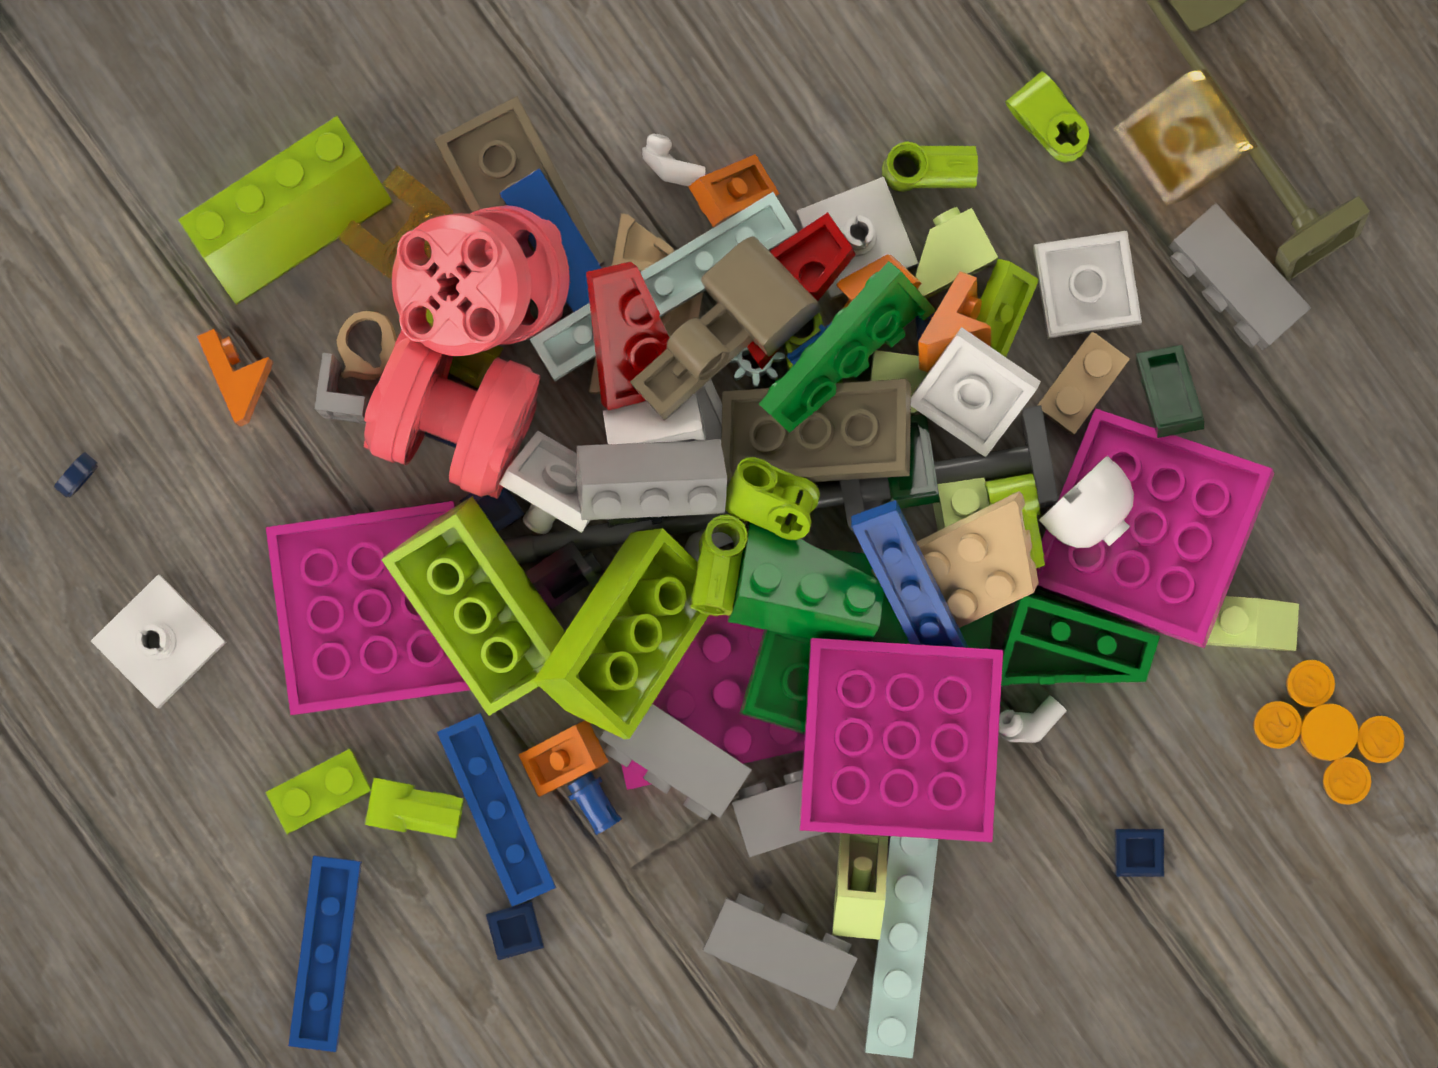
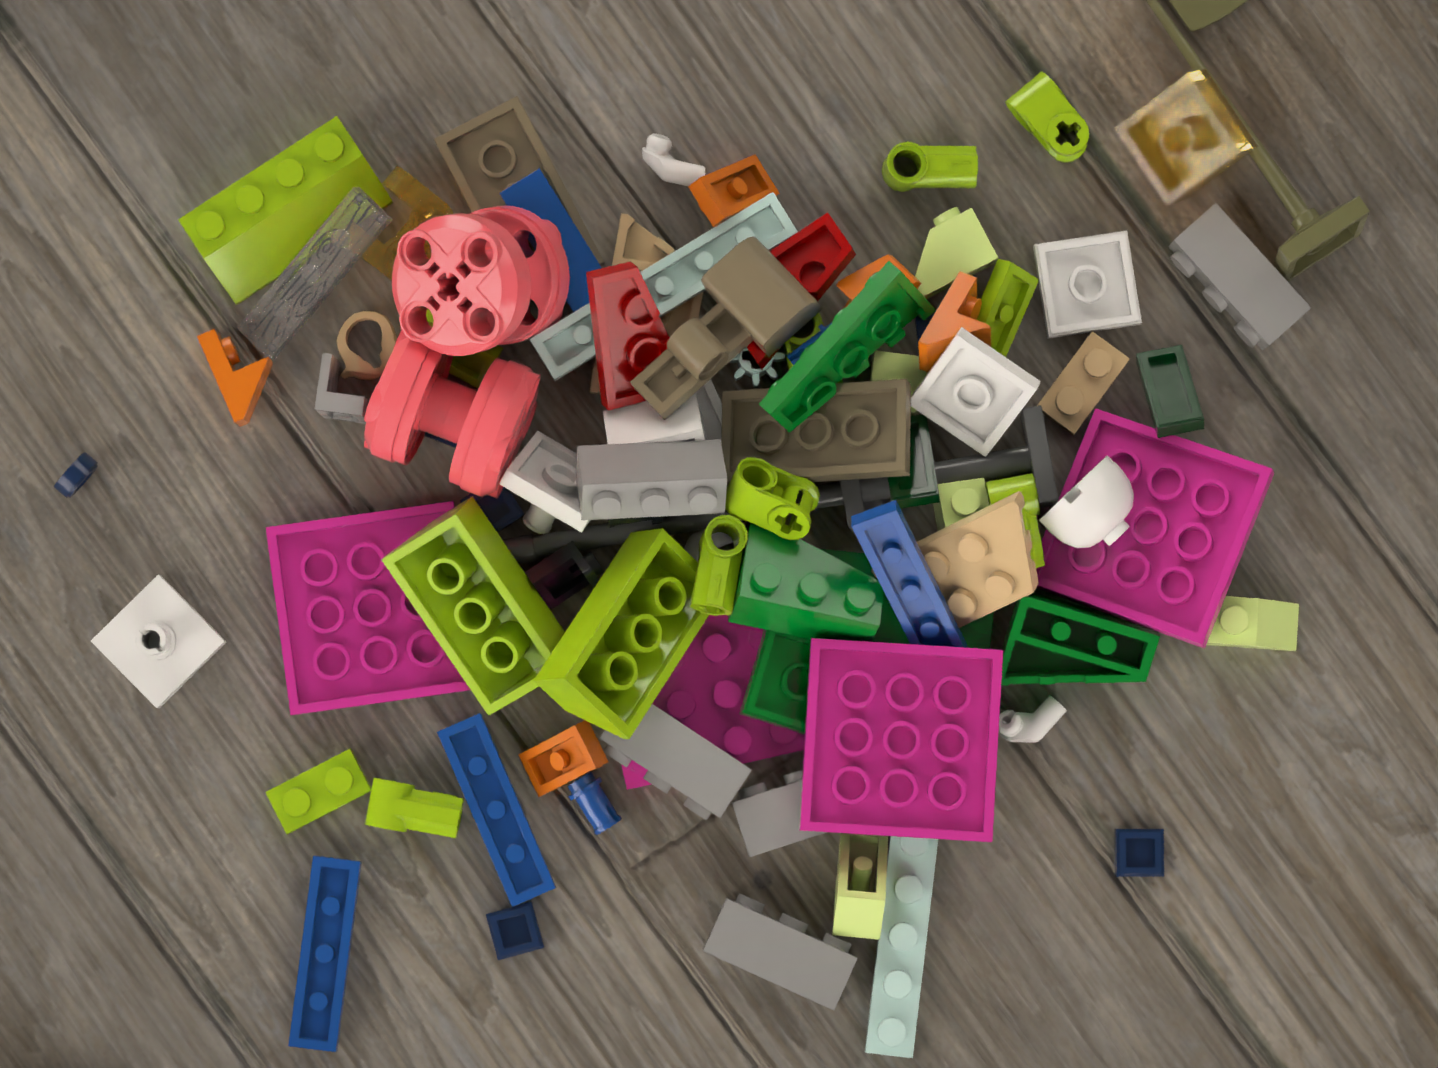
(314, 273): none -> clear tile
(868, 223): white tile -> none
(1328, 732): light orange piece -> none

